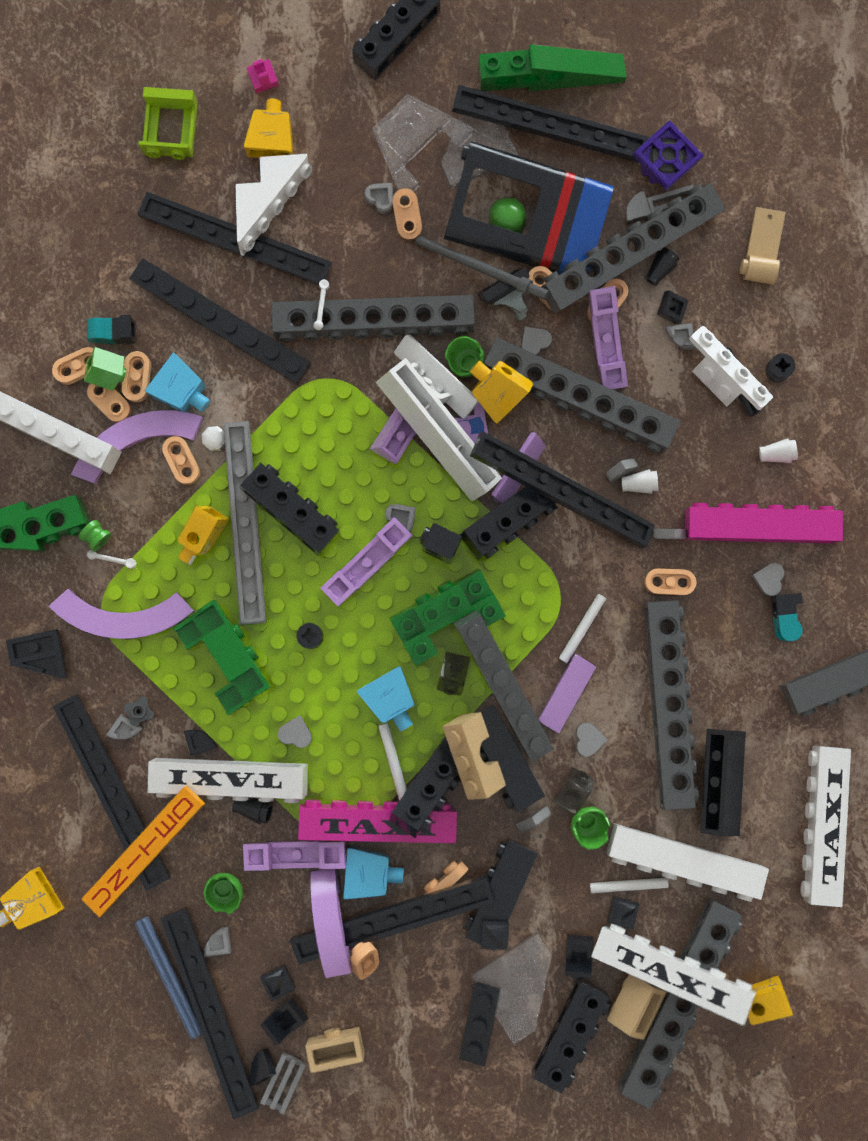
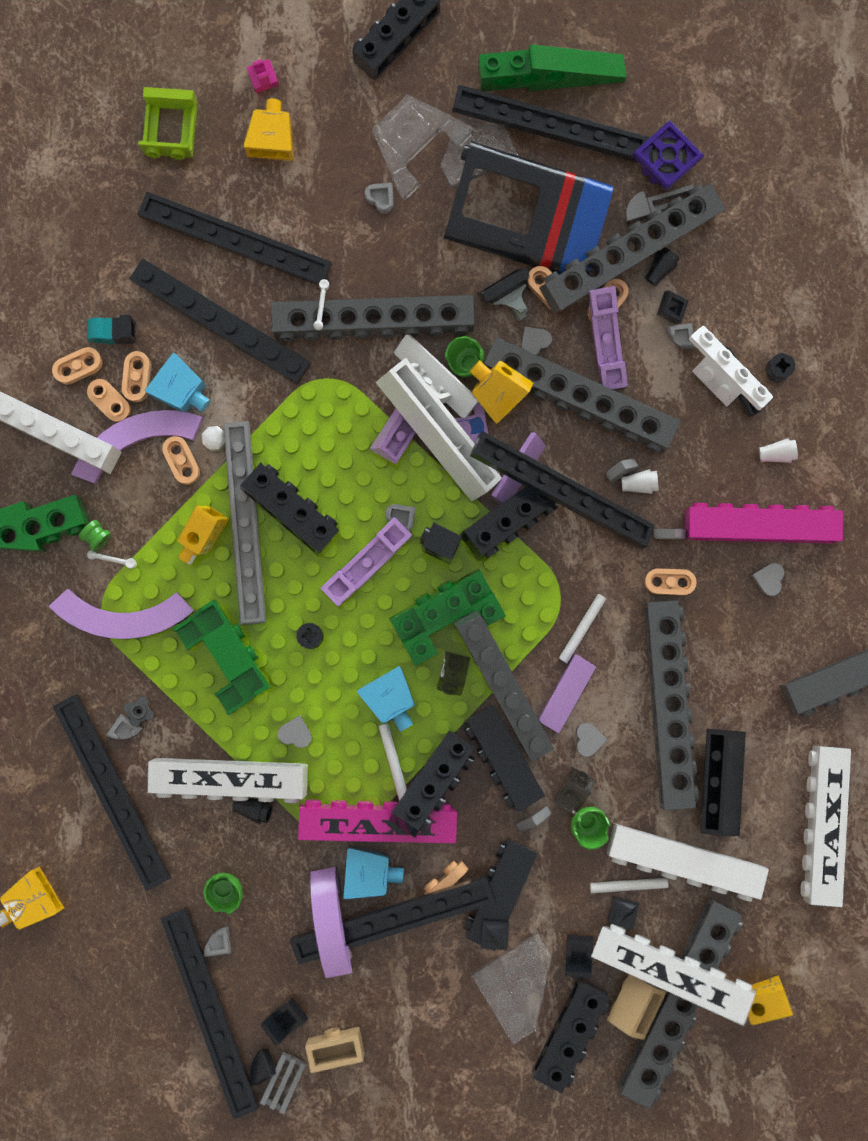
(39, 653): black wing -> none
(104, 369): bright green brick -> none
(143, 851): light orange tile -> none
(168, 976): sand blue axle -> none
(198, 741): black tile -> none
(263, 200): white slope -> none
(277, 982): black tile -> none
(294, 855): lavender slope -> none
(364, 959): light nougat plate -> none
(407, 213): light nougat plate -> none
(464, 739): tan arch -> none
(480, 1023): black plate -> none
(508, 214): bright green hair -> none
(522, 284): dark grey bar -> none
(763, 247): tan door -> none
(785, 616): leg -> none

